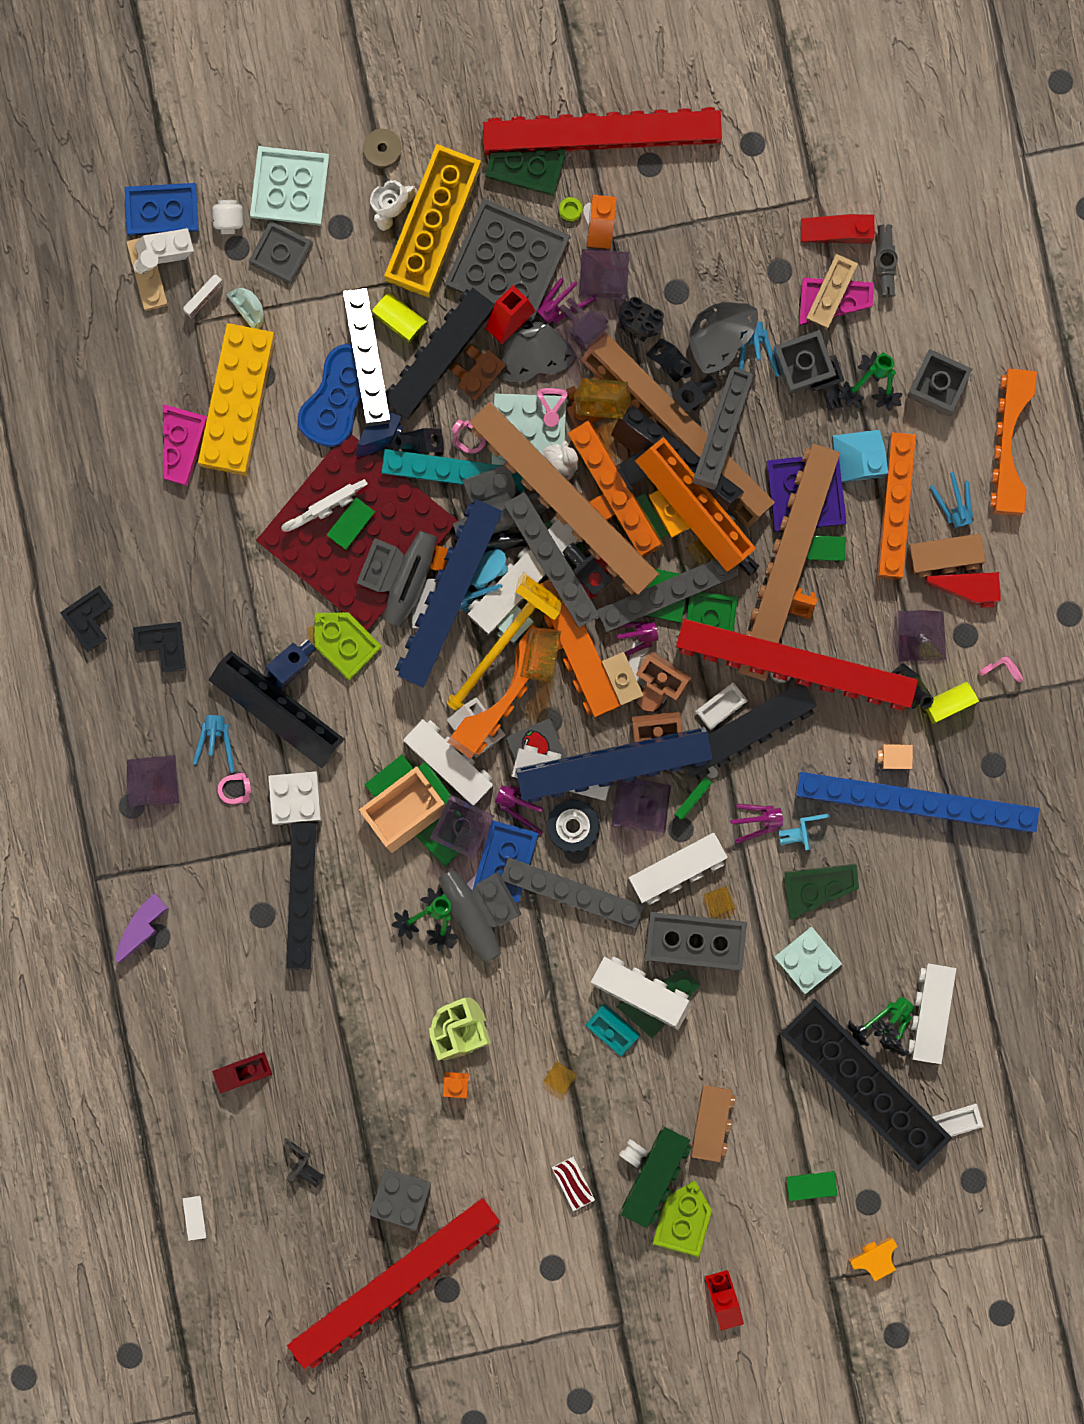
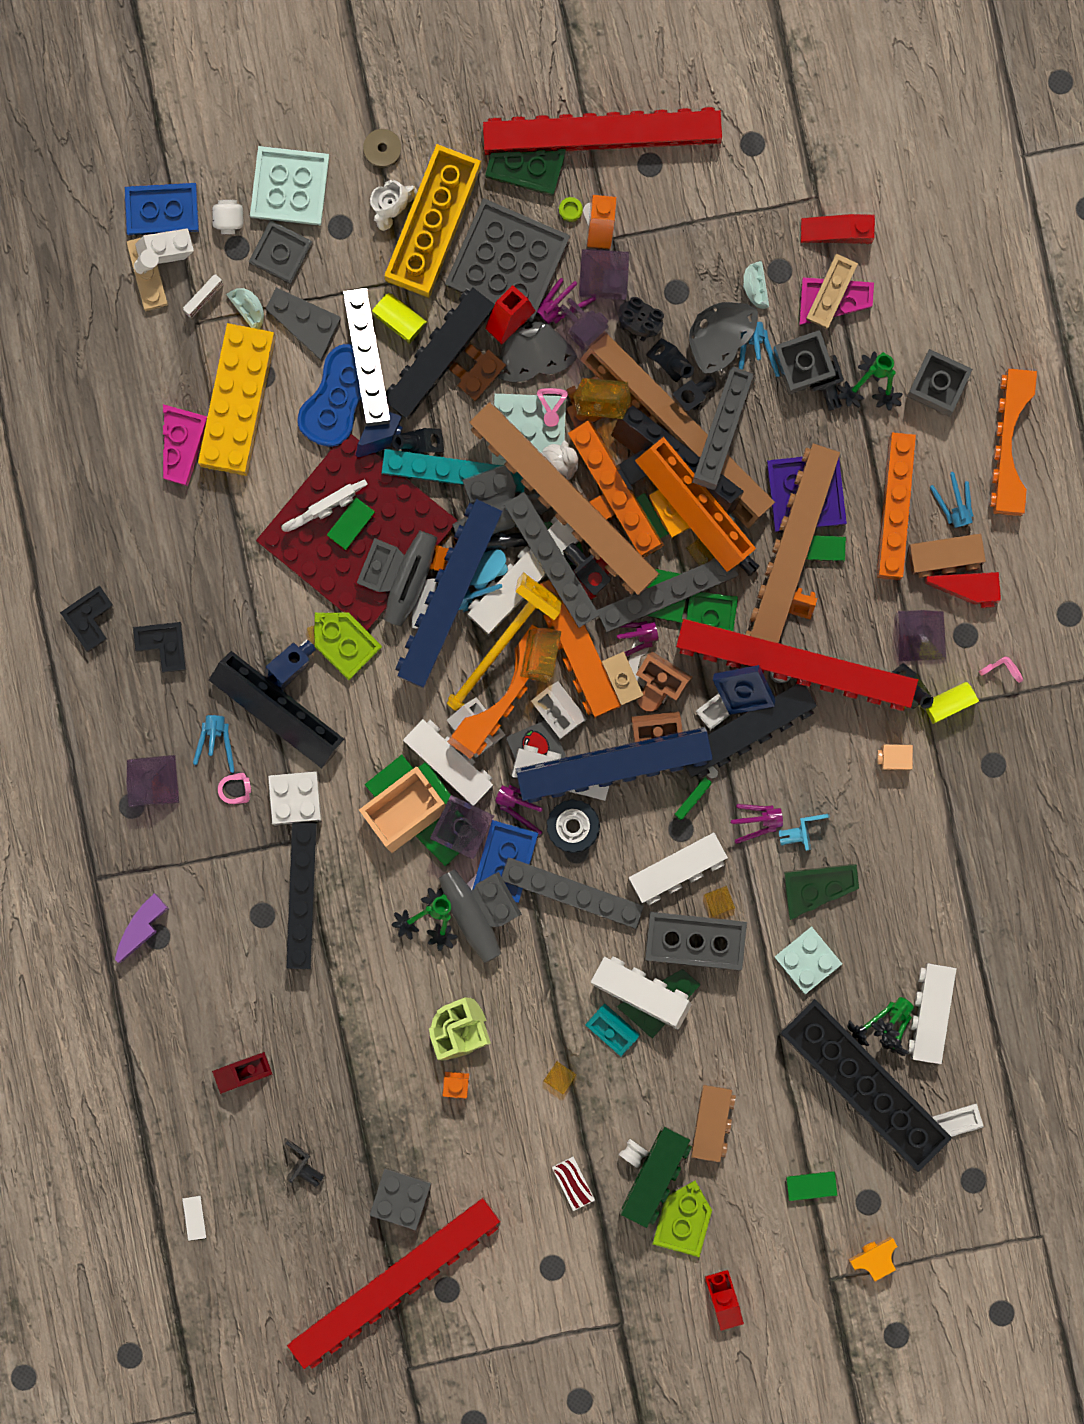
(306, 321): none -> dark grey wing
(459, 425): bright pink piece -> none
(505, 623): light aqua brick -> none
(559, 709): none -> white brick
(641, 805): clear purple slope -> none
(744, 690): none -> dark blue plate
(755, 285): none -> light aqua plate
(861, 455): medium azure slope -> none
(886, 273): dark grey pin -> none
(917, 802): blue brick -> none

